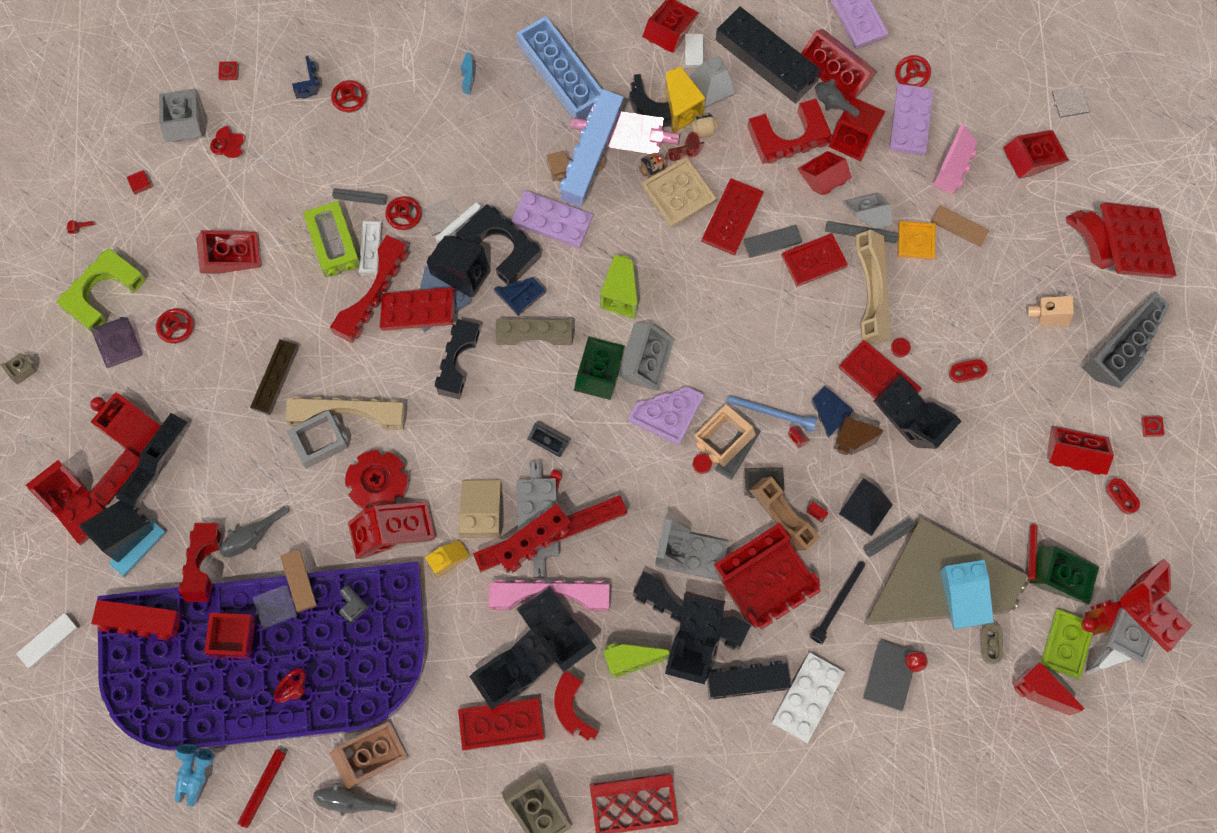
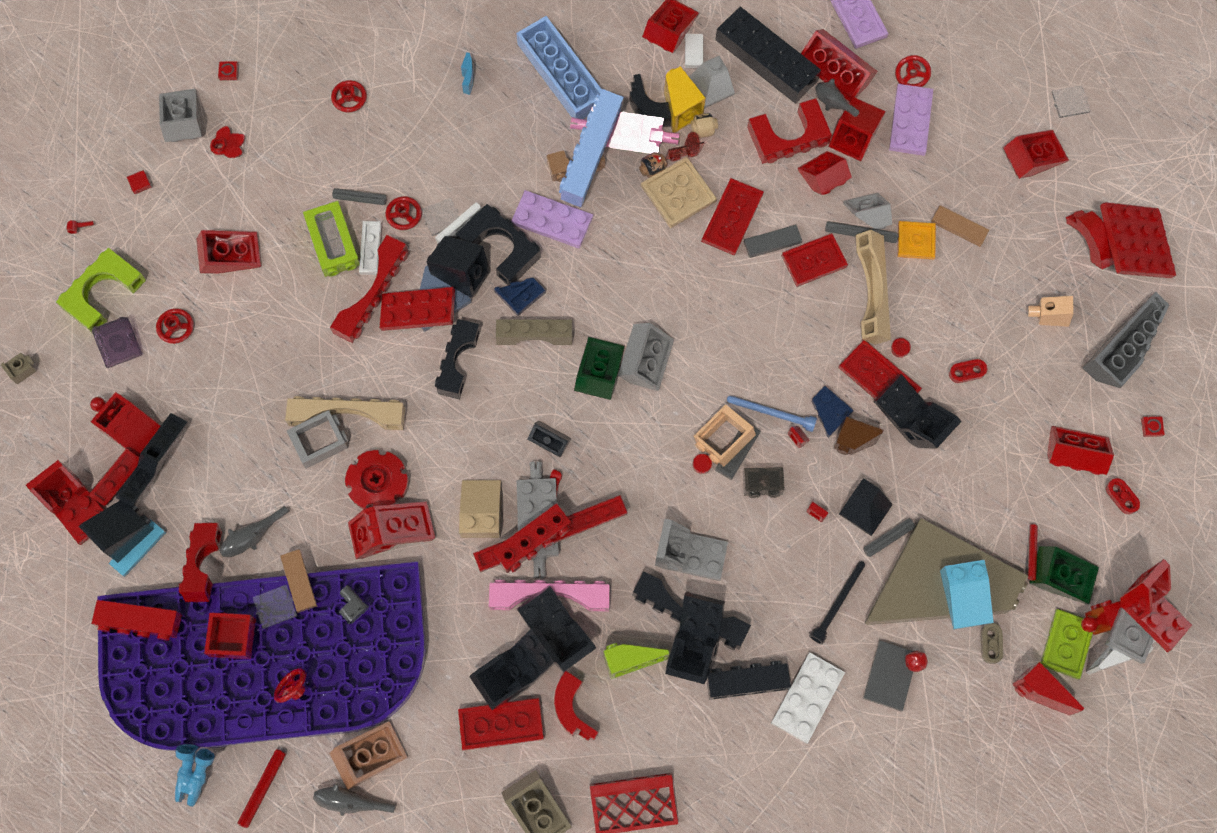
(47, 641): white tile -> none
(274, 377): dark brown plate -> none
(307, 88): dark blue bracket -> none
(447, 558): yellow slope -> none
(619, 288): lime slope -> none
(667, 413): lavender plate -> none
(767, 577): red slope -> none
(771, 499): medium nougat arch -> none
(956, 161): bright pink slope -> none

